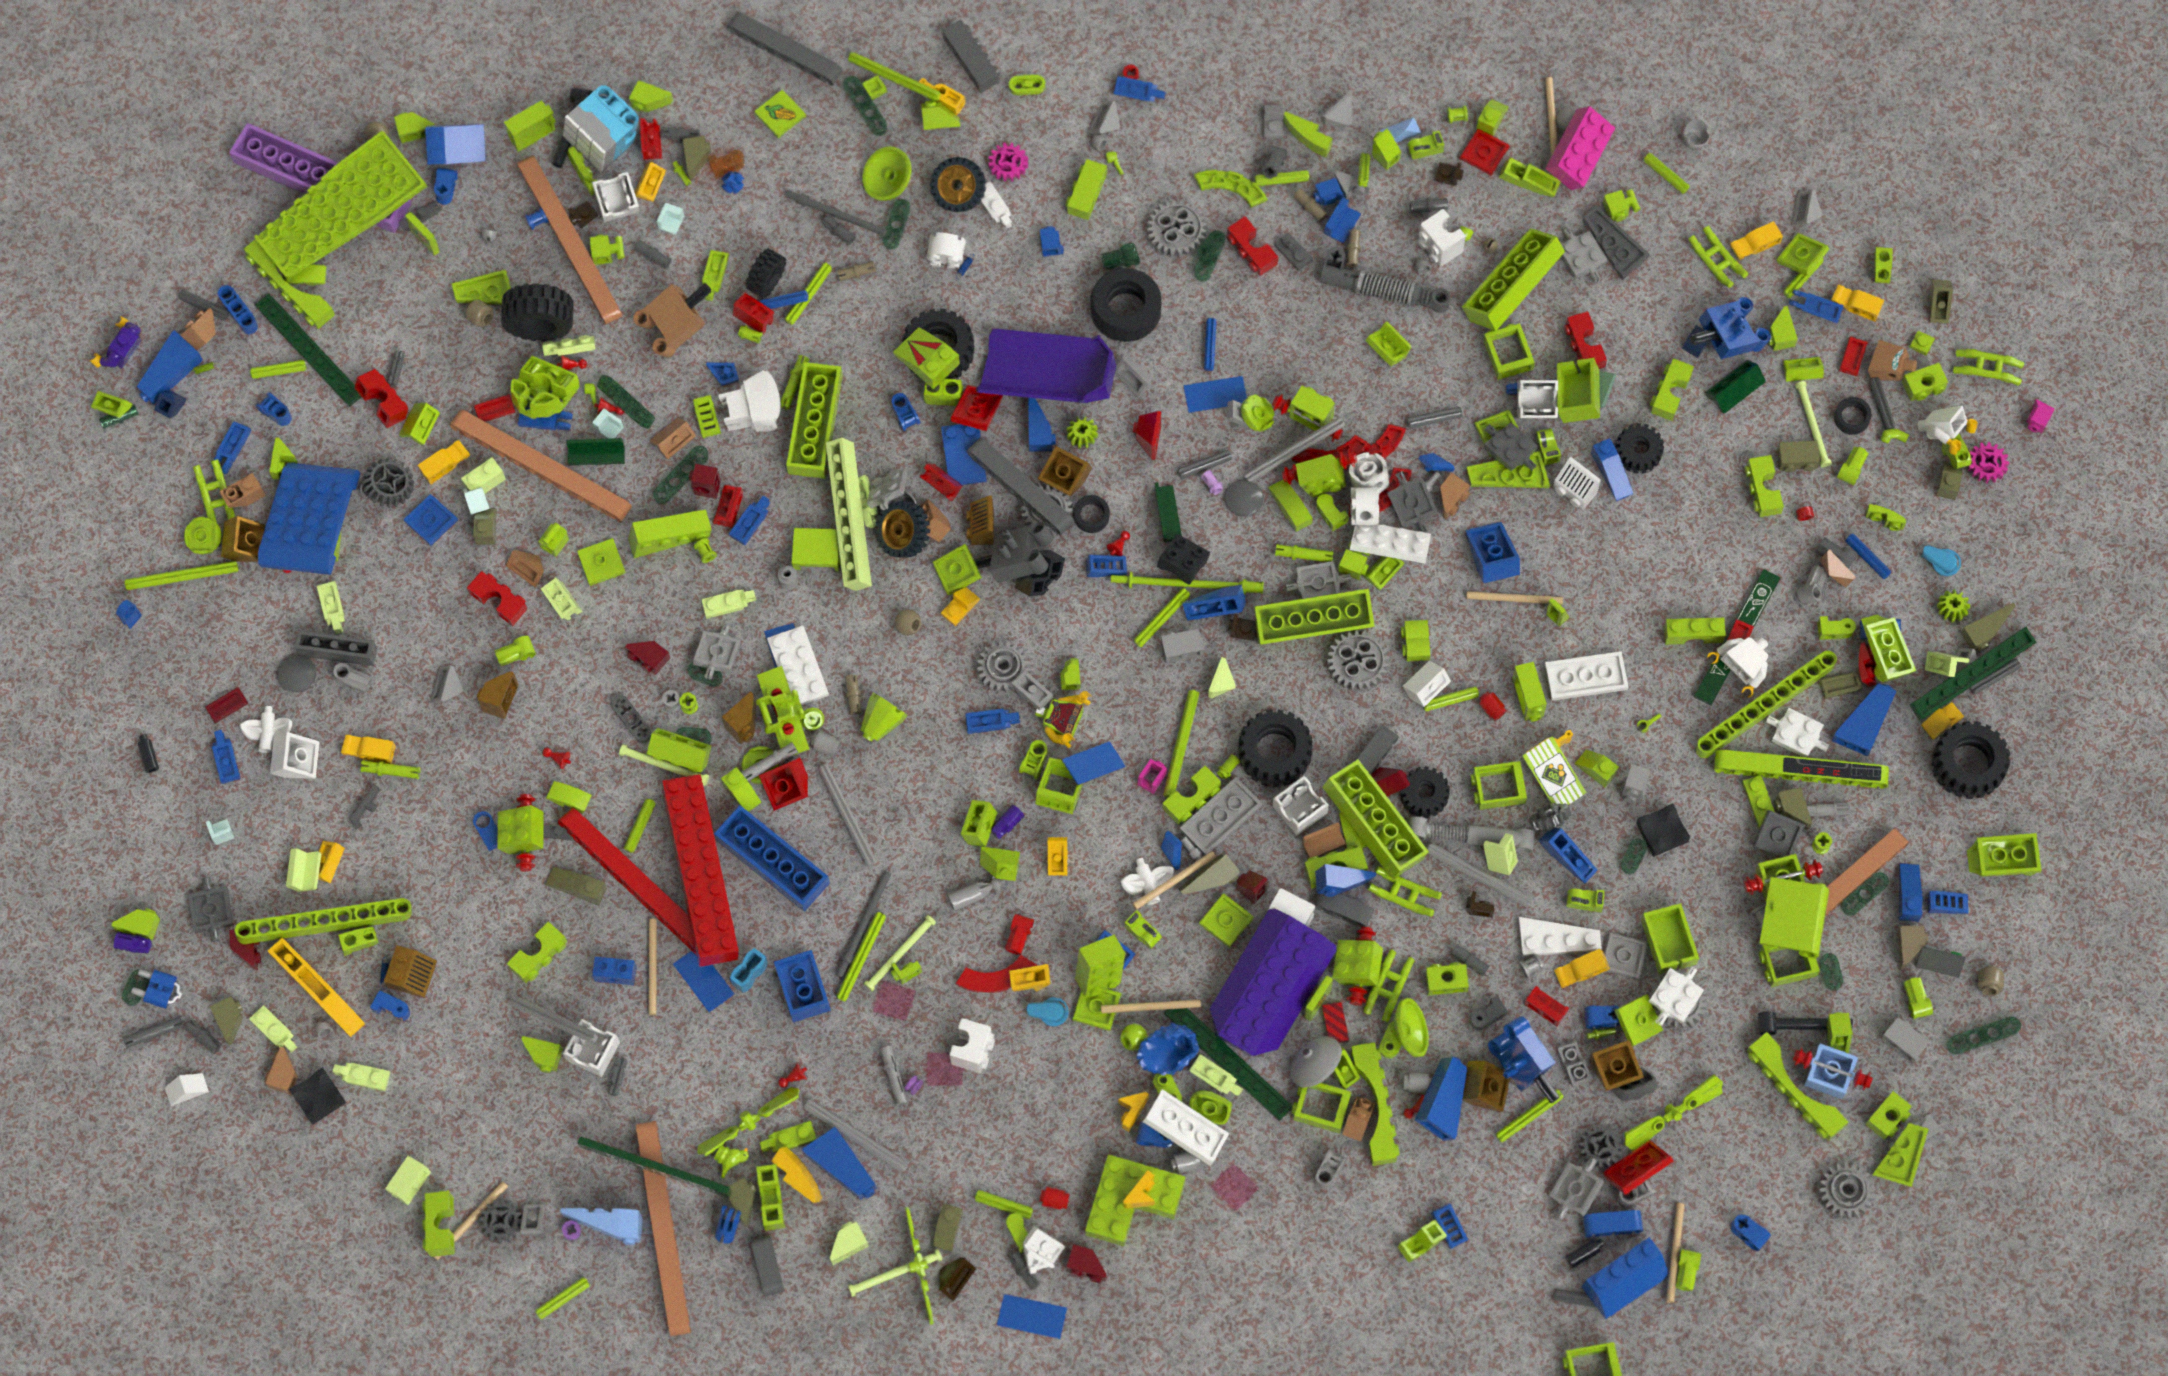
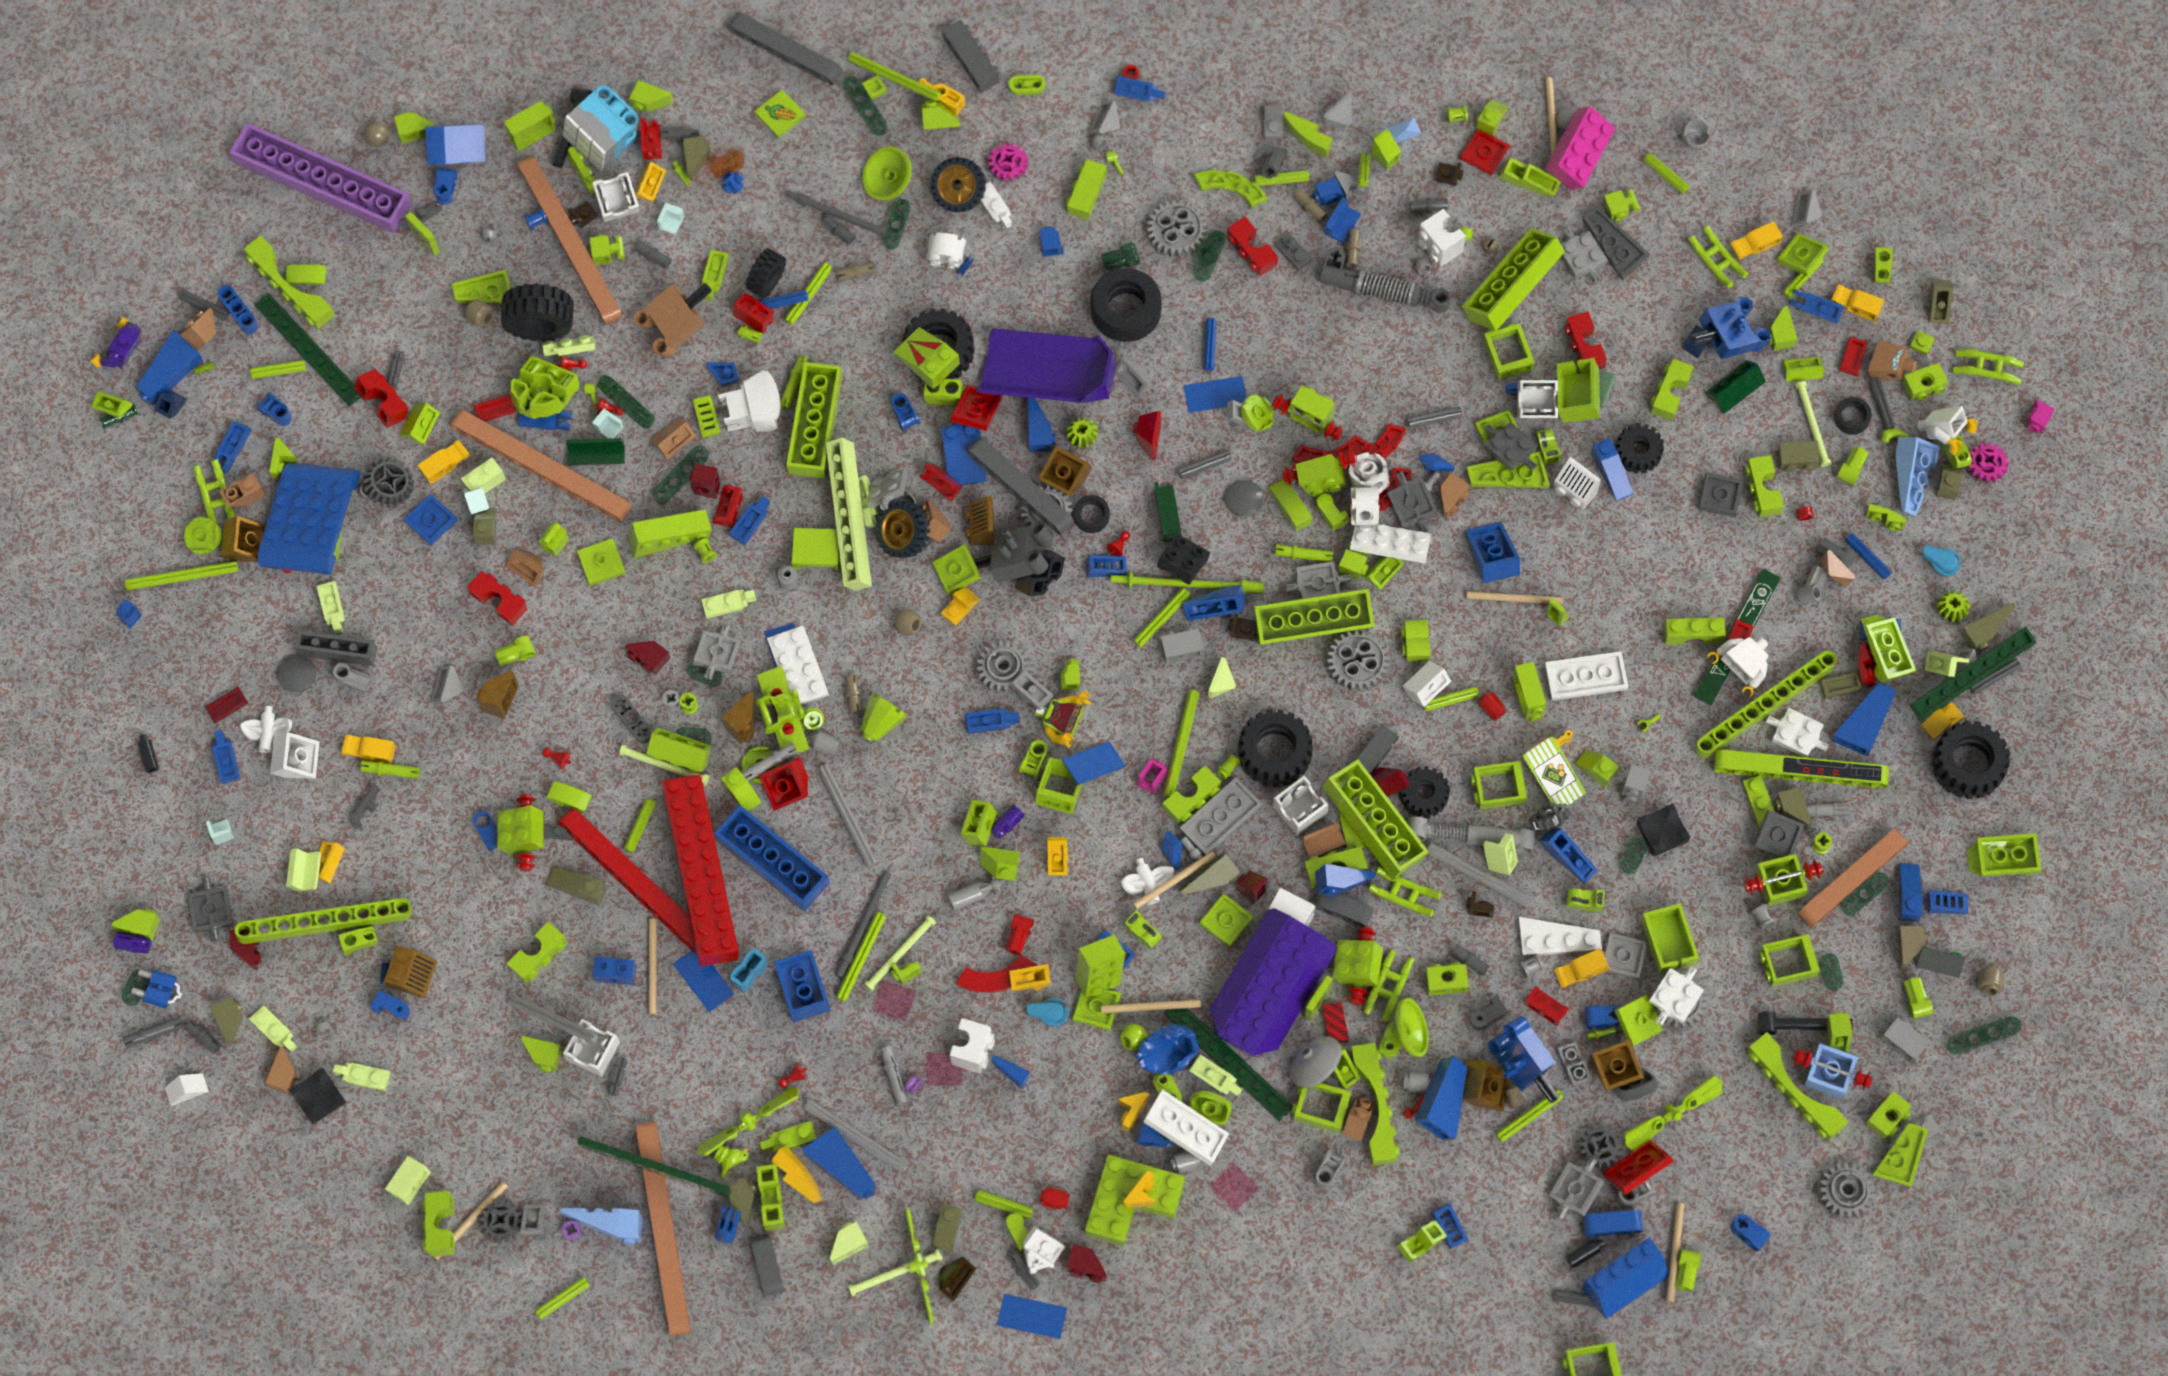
(316, 987): yellow slope -> none
(342, 205): lime wing -> none
(561, 599): yellowish green hinge -> none
(1013, 1072): none -> blue slope
(1213, 484): lavender pin -> none
(1294, 449): light grey axle -> none
(1389, 344): lime bracket -> none
(1426, 145): lime leg -> none
(1514, 1098): none -> dark tan hinge
(1720, 495): none -> dark grey plate
(1795, 916): lime door -> none
(1835, 629): lime leg -> none
(1914, 461): none -> light blue wedge

